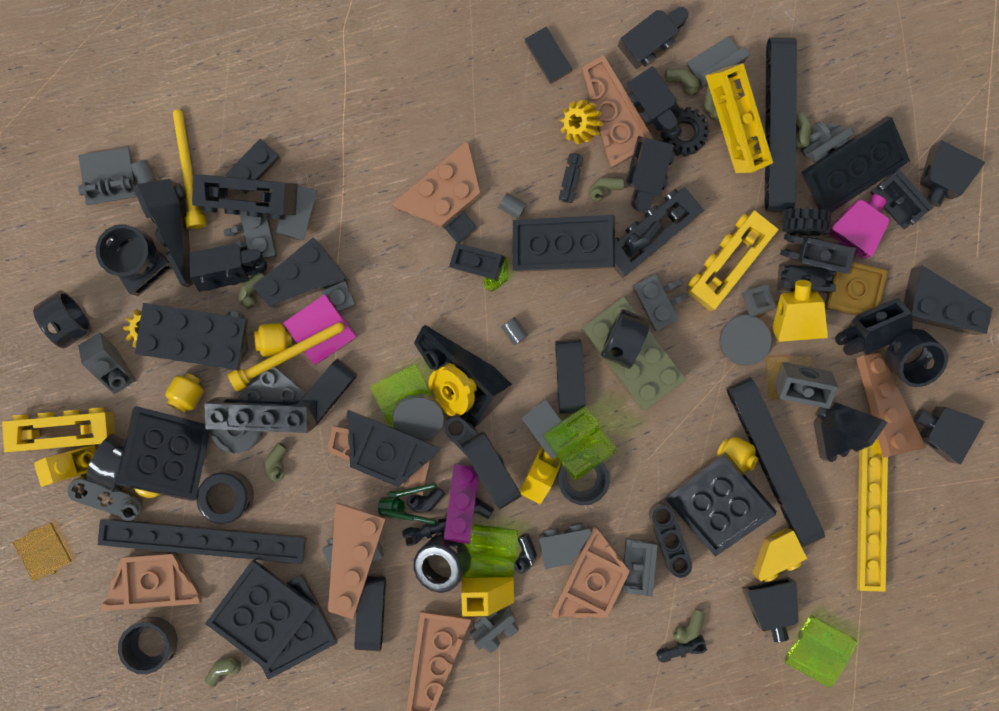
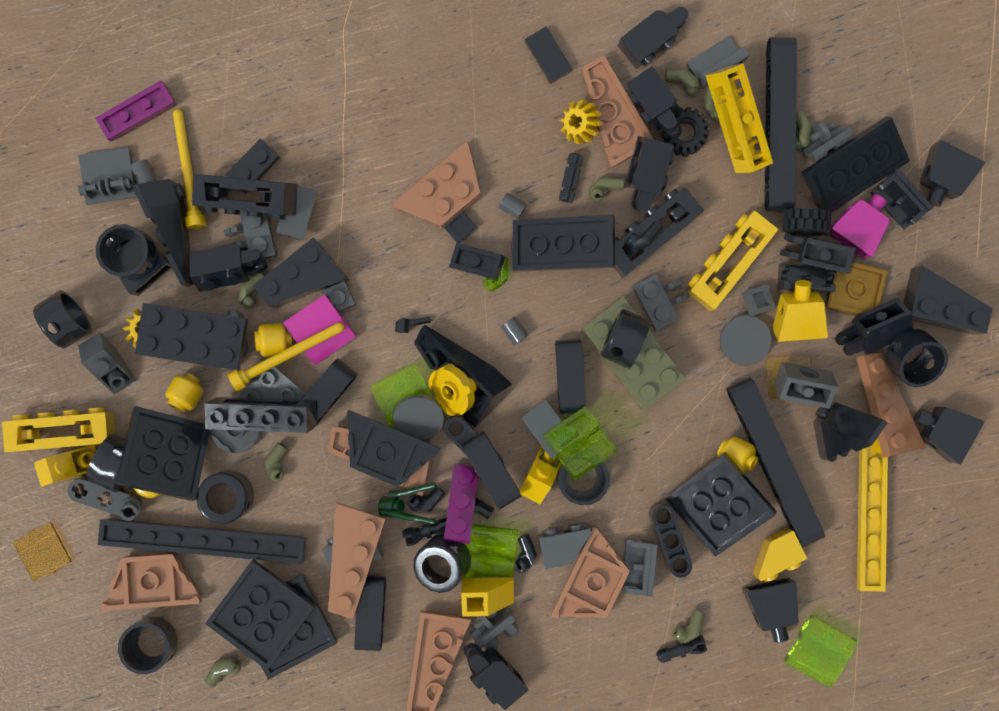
(135, 111): none -> magenta plate
(402, 324): none -> black hand
(495, 675): none -> black hinge

